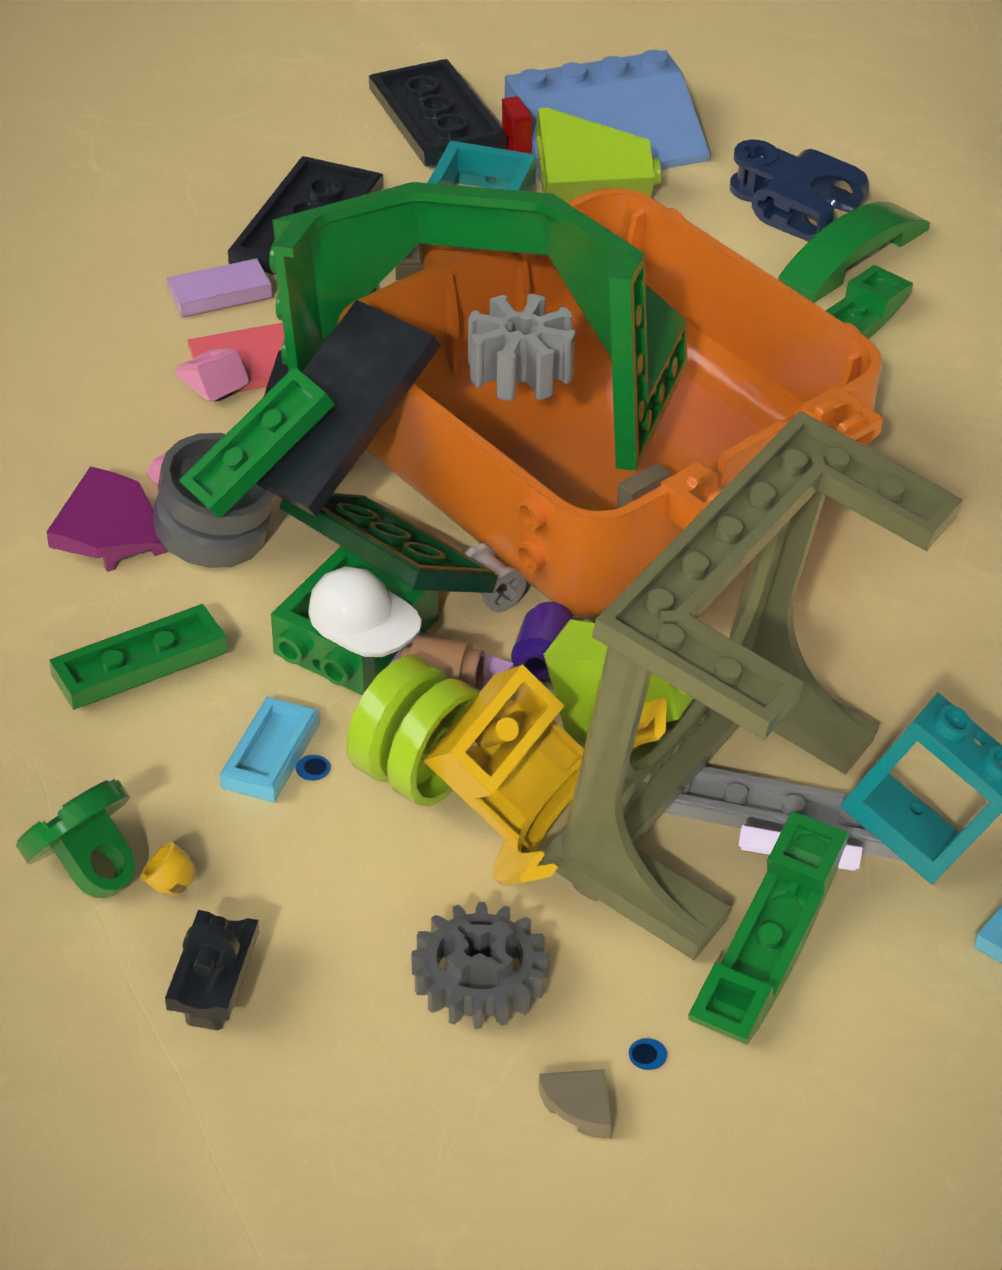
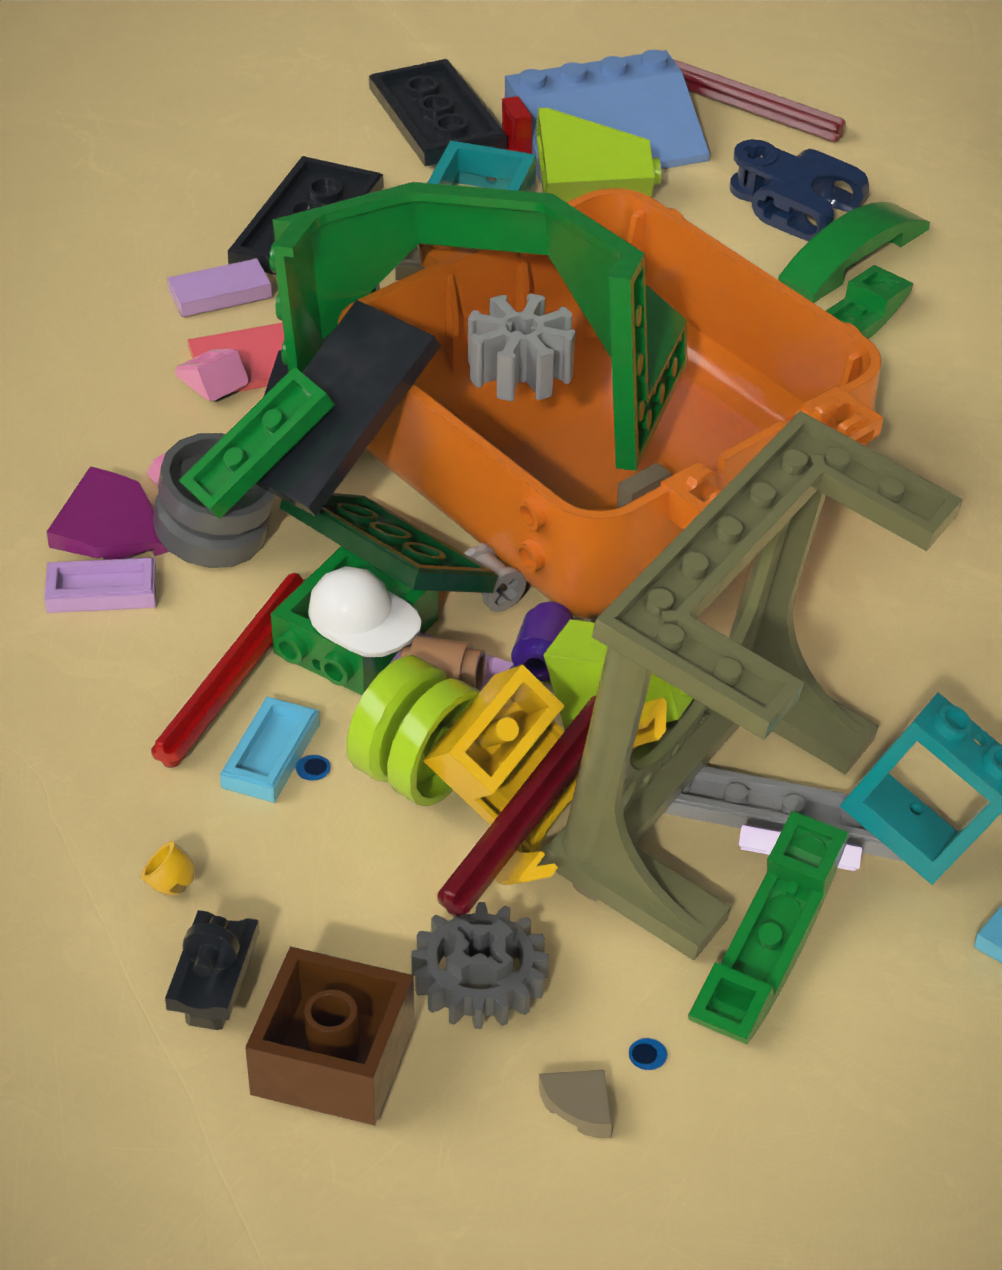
(79, 831): green tile -> none
(100, 585): none -> lavender tile
(138, 656): green plate -> none
(221, 681): none -> red axle
(331, 1035): none -> reddish brown brick
(517, 818): none -> dark red axle
(762, 103): none -> axle

